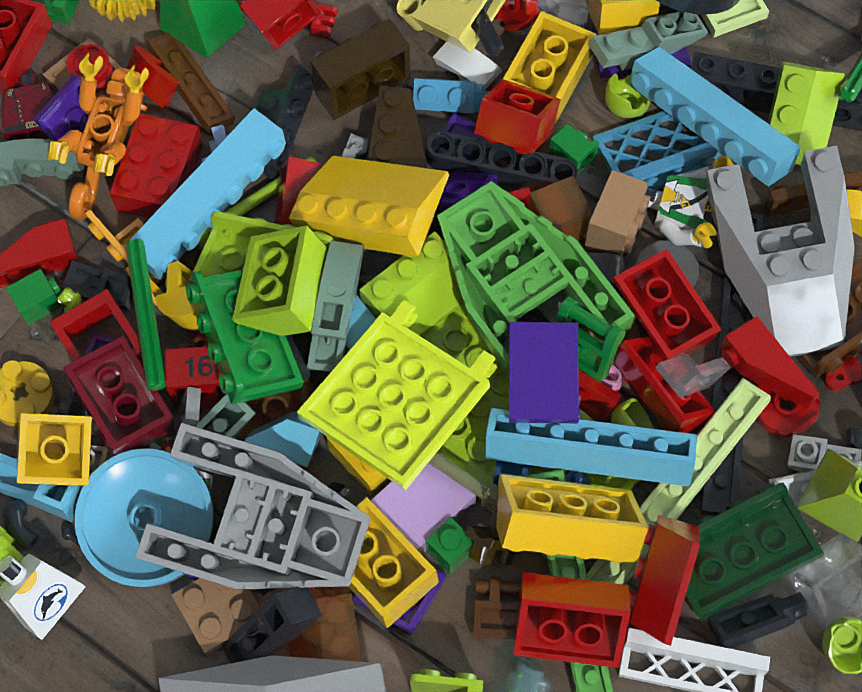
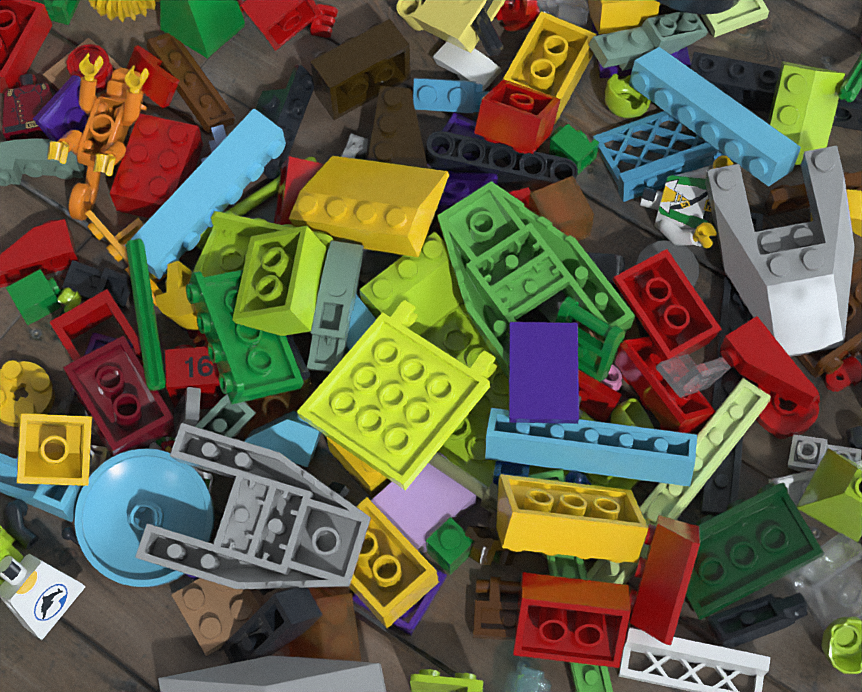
(618, 215): medium nougat brick -> none

